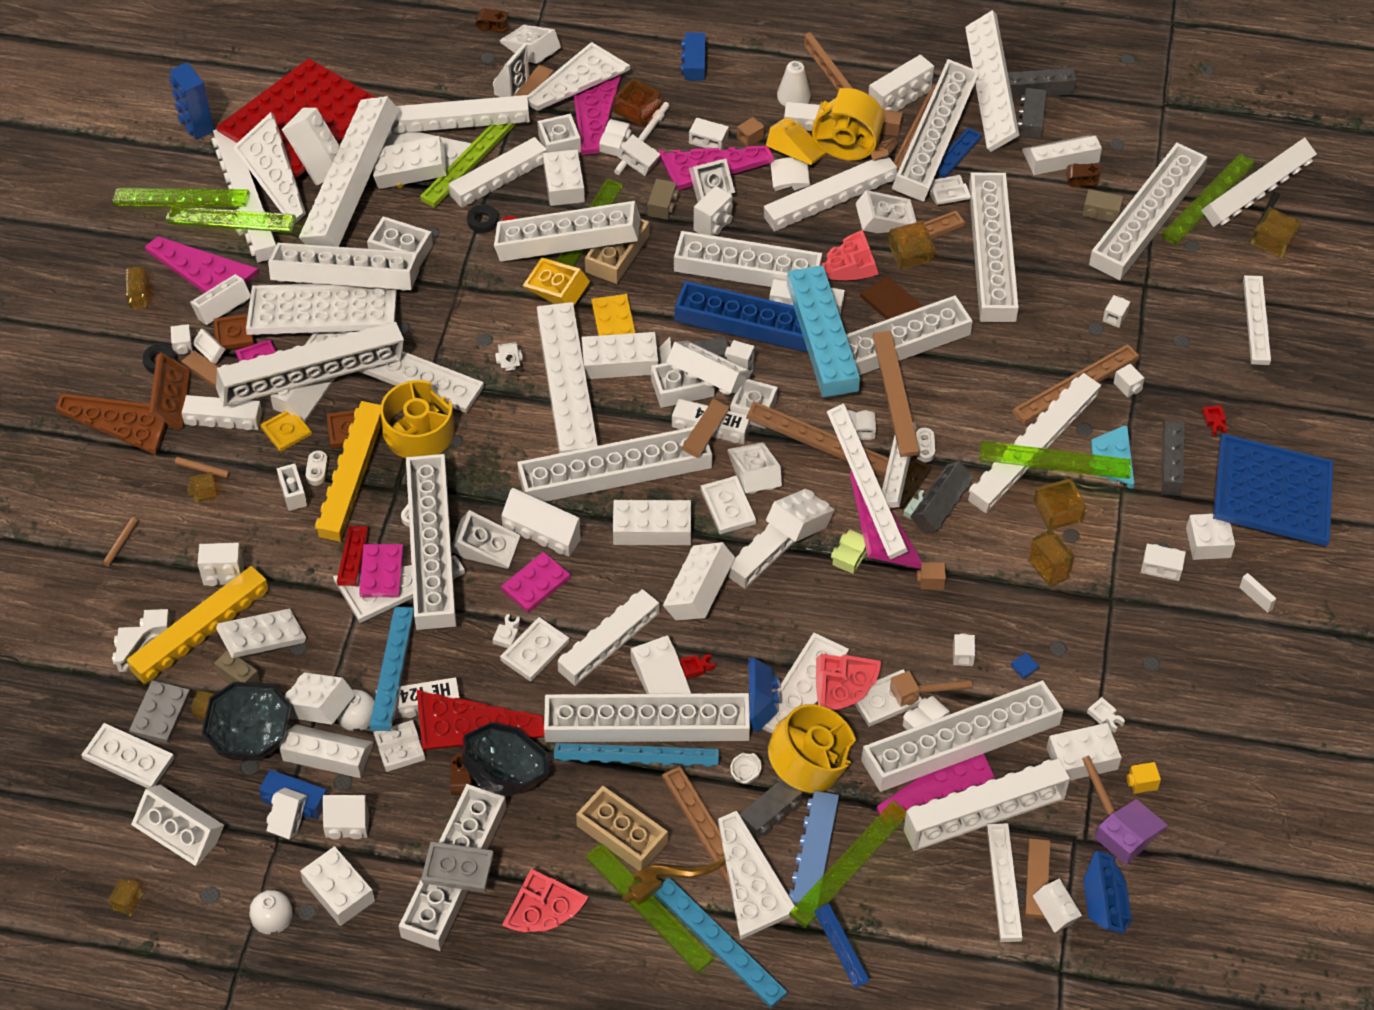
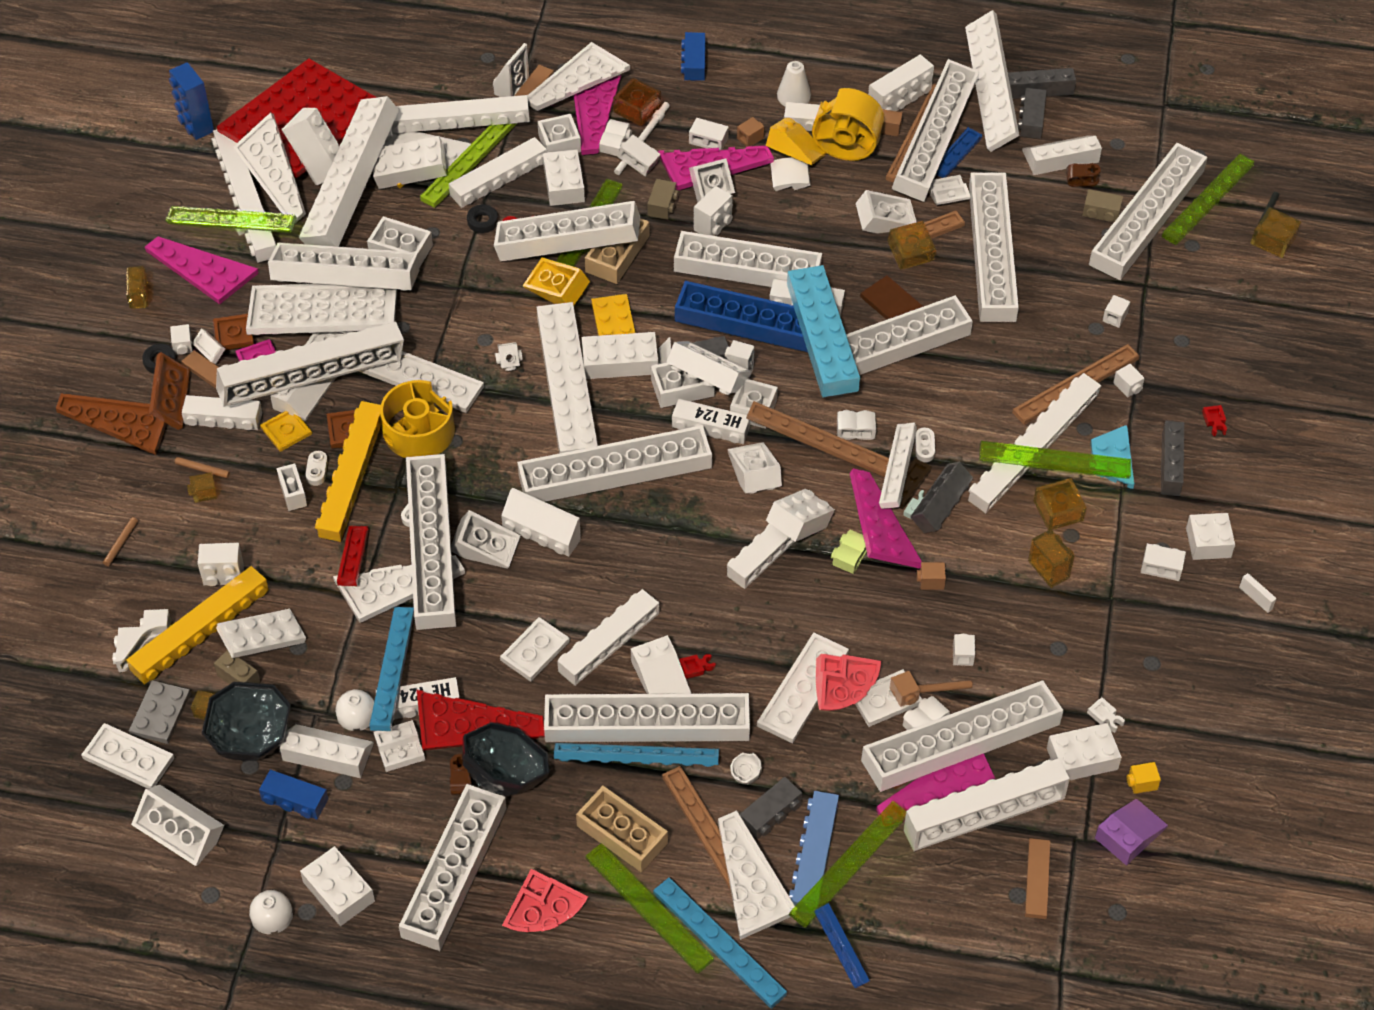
(125, 896): clear yellow brick -> none
(181, 197): clear neon green tile -> none
(220, 299): white brick -> none
(286, 813): white brick -> none
(319, 698): white brick -> none
(345, 816): white slope -> none
(381, 570): dark pink plate -> none
(457, 867): light grey plate -> none
(491, 20): reddish brown piece -> none
(507, 633): white plate -> none
(535, 582): dark pink plate -> none
(540, 42): white slope -> none
(650, 874): pearl gold piece -> none
(652, 522): white brick -> none
(699, 581): white brick -> none
(705, 428): medium nougat tile -> none
(728, 505): white plate -> none
(762, 694): blue wedge -> none
(803, 756): yellow animal -> none
(825, 63): medium nougat tile -> none
(829, 192): white brick -> none
(851, 259): coral brick -> none
(867, 482): white plate -> none
(884, 148): medium nougat tile -> none
(895, 394): medium nougat tile -> none
(1004, 883): white plate -> none
(1024, 666): blue tile -> none
(1057, 905): white brick -> none
(1098, 785): medium nougat bar -> none
(1107, 894): blue wedge -> none
(1256, 320): white plate -> none
(1259, 182): white brick -> none
(1274, 490): blue plate -> none

